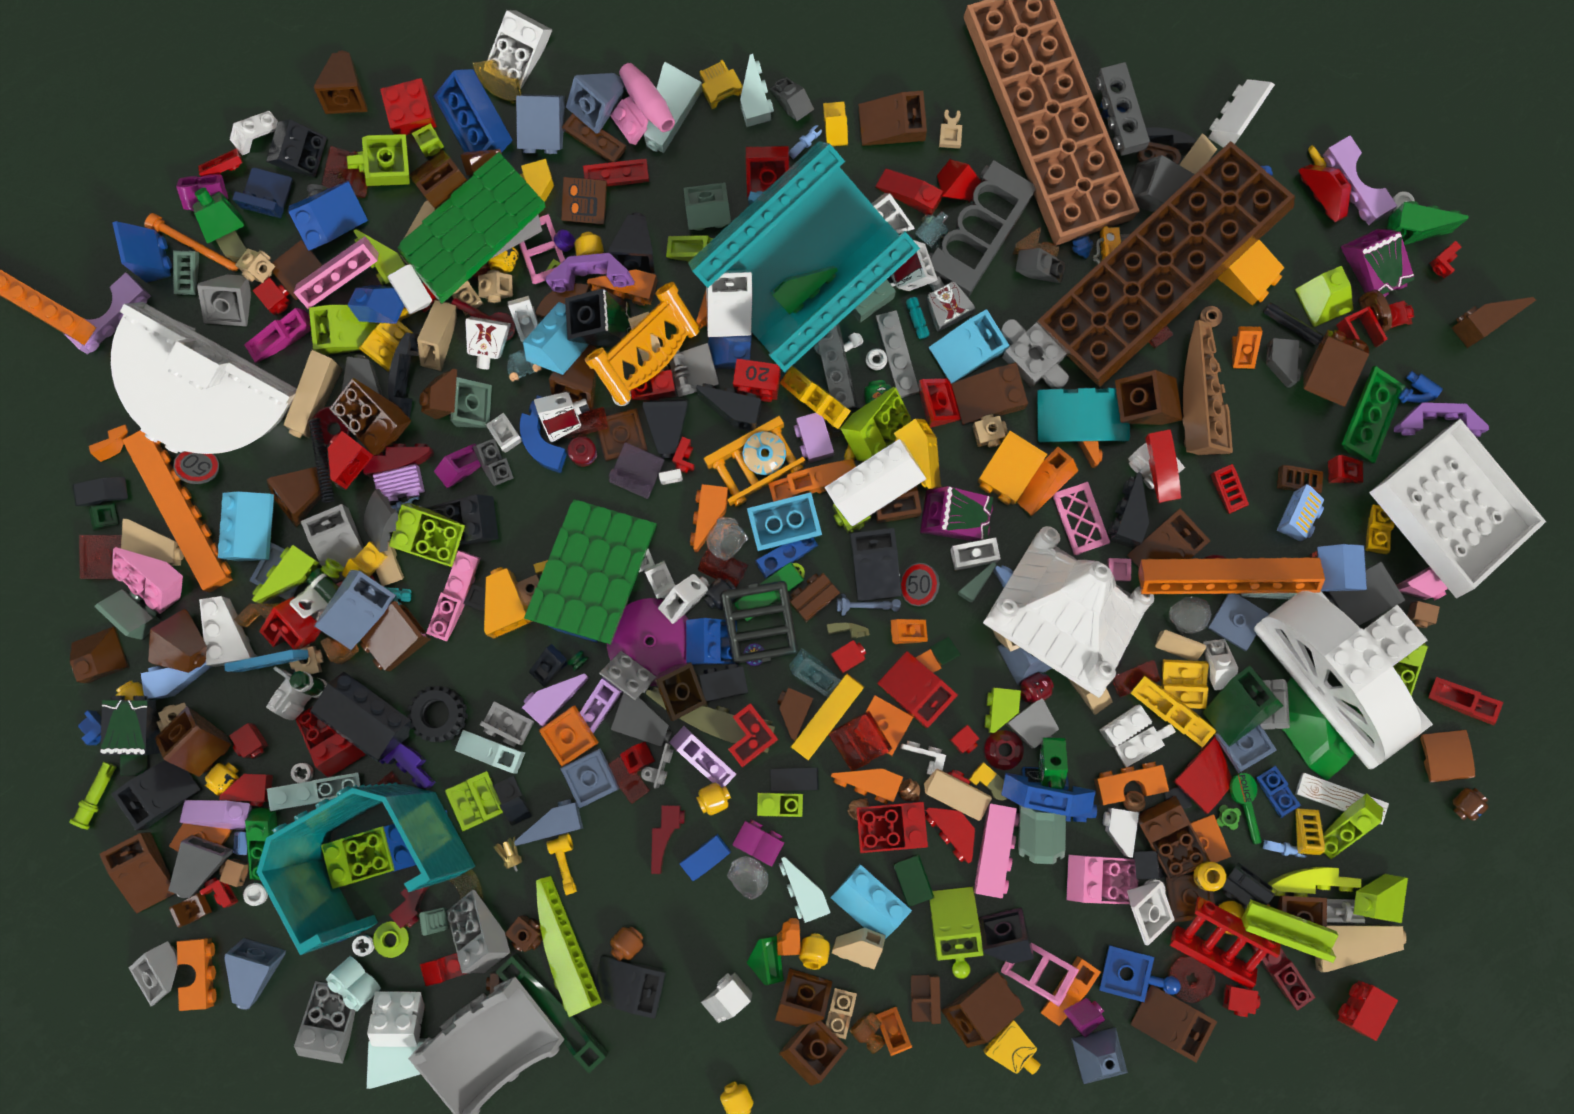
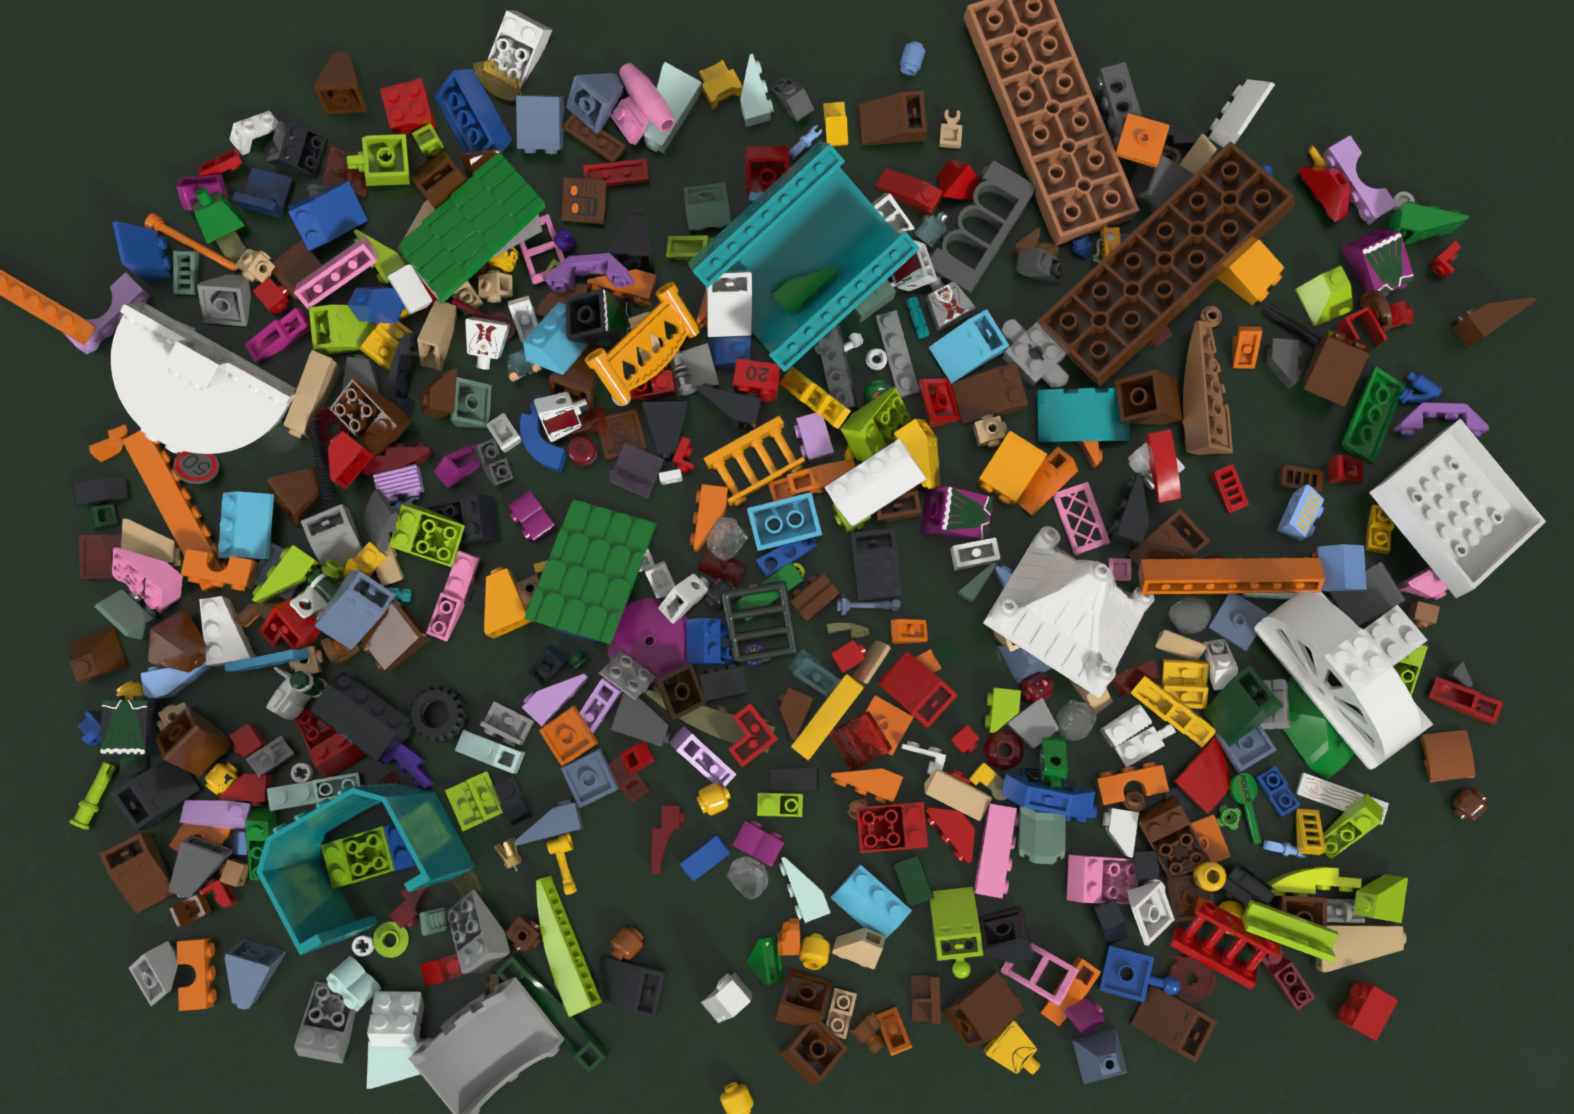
(200, 566): none -> orange arch
(255, 894): white tile -> none
(270, 756): none -> light grey hips
(531, 516): none -> magenta brick
(538, 177): yellow slope -> none
(588, 244): yellow head -> none
(655, 775): light grey hinge -> none
(754, 459): tan dish -> none
(872, 662): none -> tan slope
(909, 790): medium nougat plate -> none
(912, 58): none -> medium blue brick
(919, 584): piece -> none
(1075, 720): none -> clear hair
(1111, 922): none -> black slope
(1142, 140): none -> orange plate
(1241, 1000): red brick -> none
(1459, 675): none -> dark grey slope

